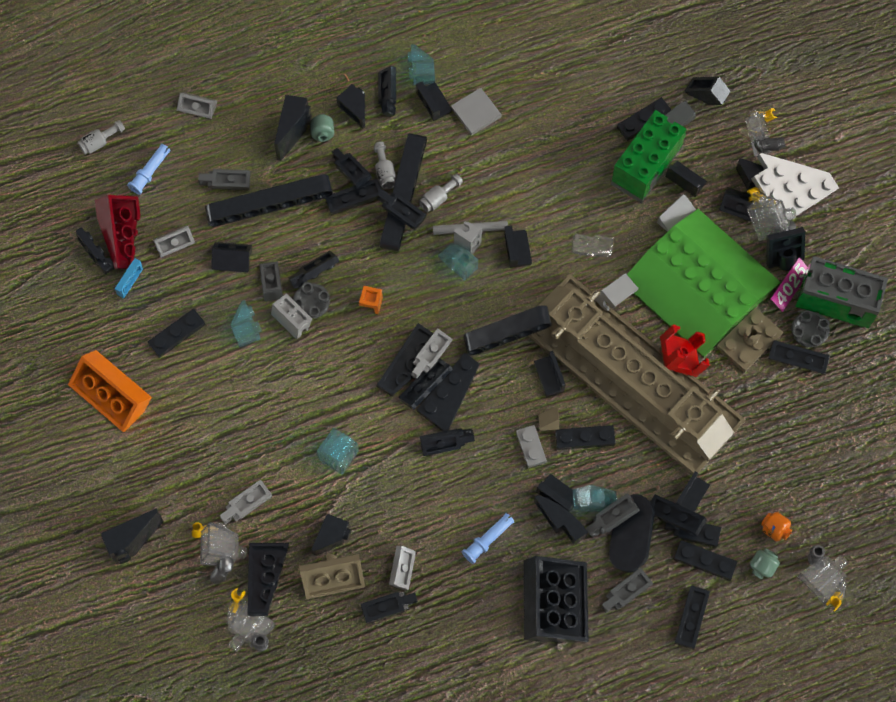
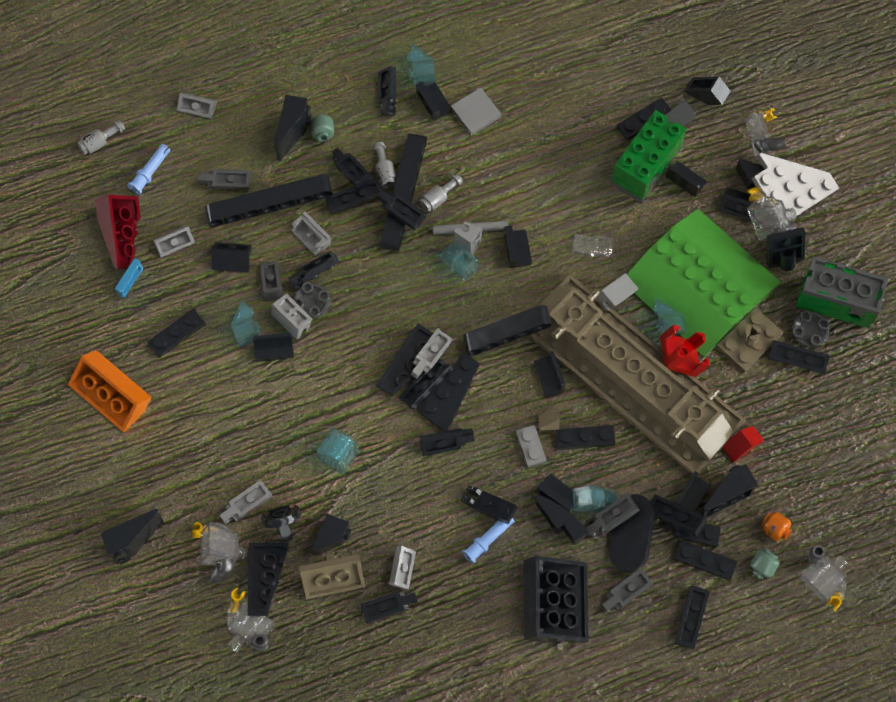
(95, 252): black hinge -> none
(273, 347): none -> black panel
(281, 518): none -> black tile
(310, 234): none -> light grey hinge
(353, 104): black slope -> none
(371, 298): orange panel -> none
(490, 505): none -> black hinge
(667, 317): none -> clear light blue slope
(675, 213): light grey slope -> none
(735, 487): none -> black slope
(742, 443): none -> red slope
(789, 285): dark pink sticker -> none

